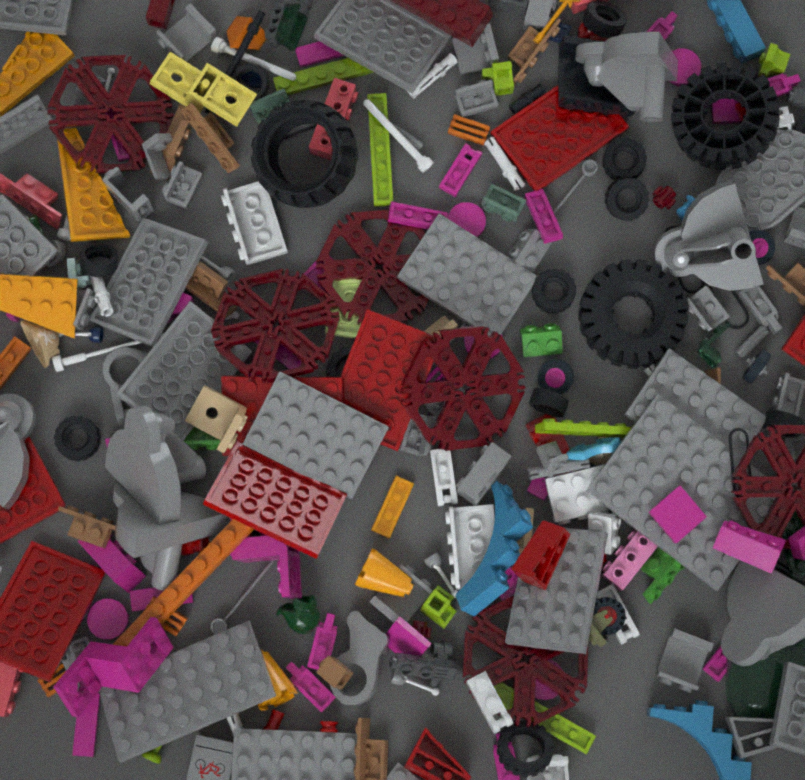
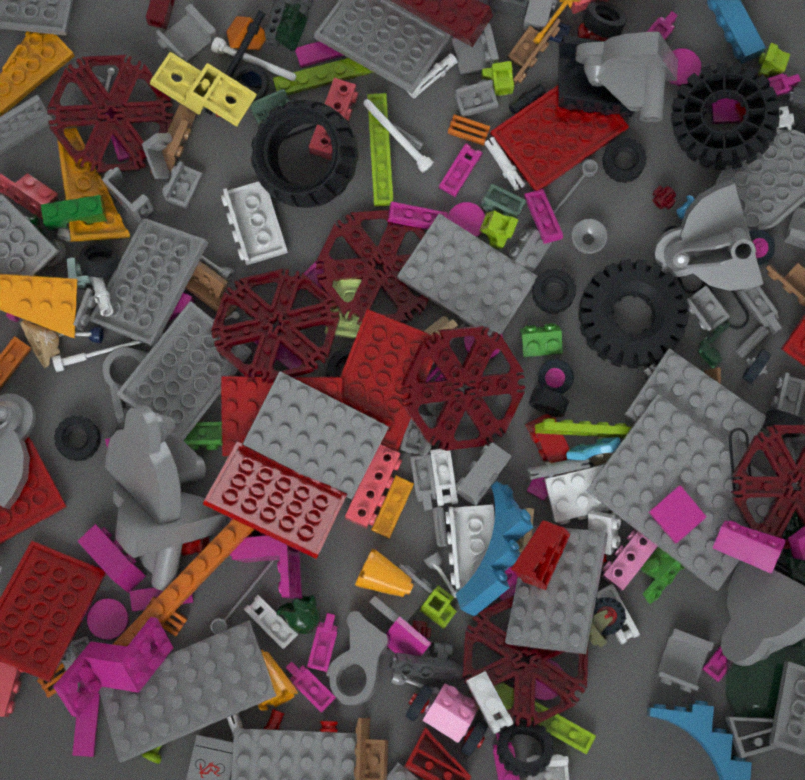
(86, 209): none -> green arch
(88, 528): medium nougat bracket -> none
(213, 135): medium nougat bracket -> none
(223, 426): tan bracket -> none
(271, 623): none -> white plate
(334, 672): medium nougat brick -> none
(372, 487): none -> coral brick
(423, 480): none -> light grey hinge
(440, 527): none -> light grey axle
(450, 714): none -> bright pink brick
(498, 228): none -> lime brick
(551, 456): light grey bracket -> none
(593, 228): none -> light grey piece
(639, 207): black tyre -> none

